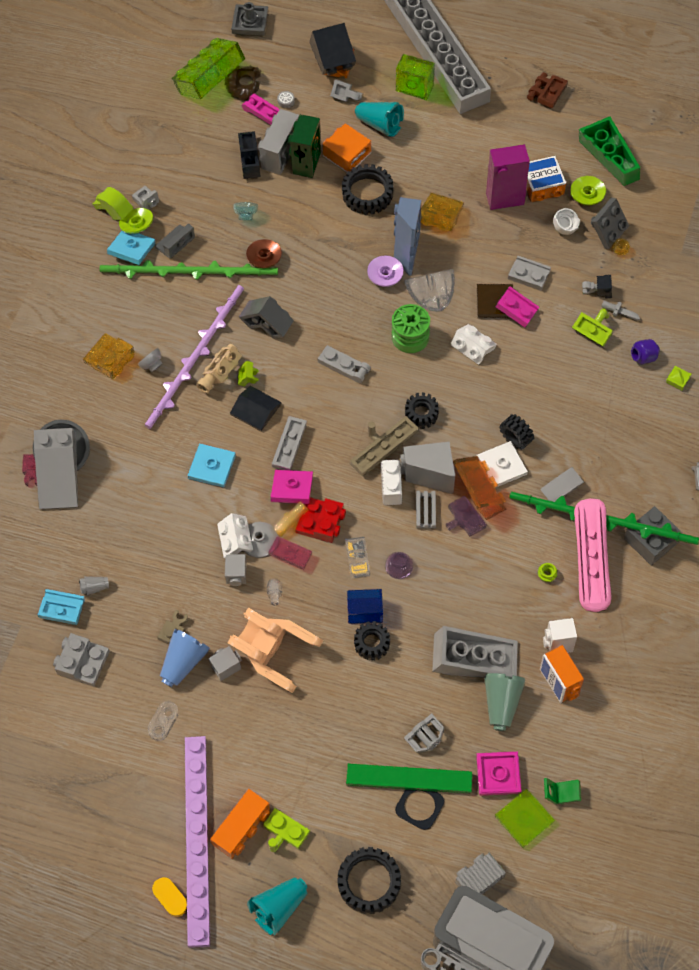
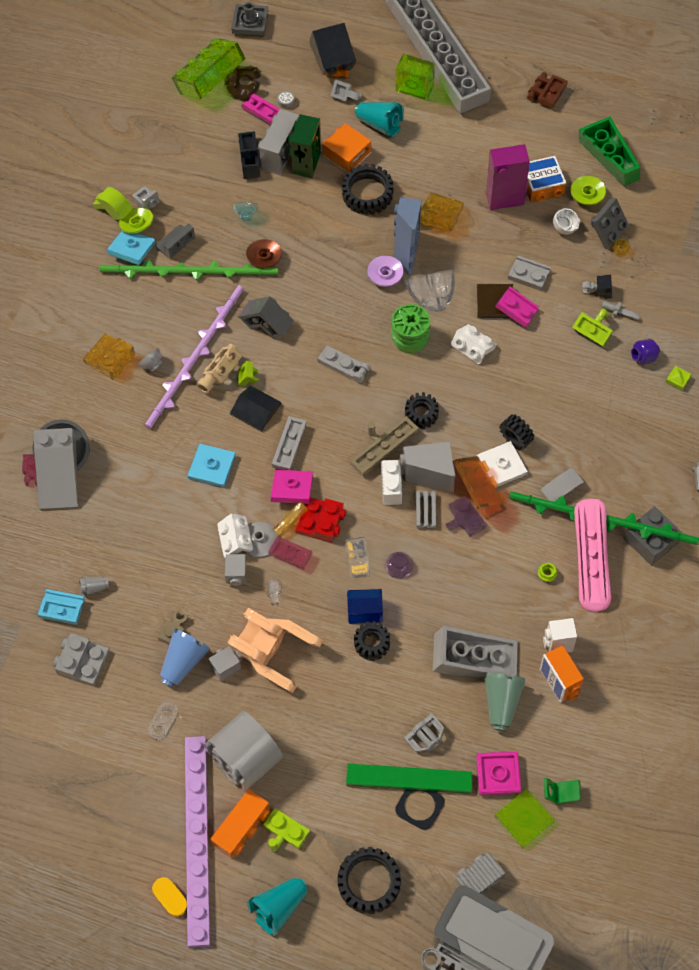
(244, 751): none -> light grey brick

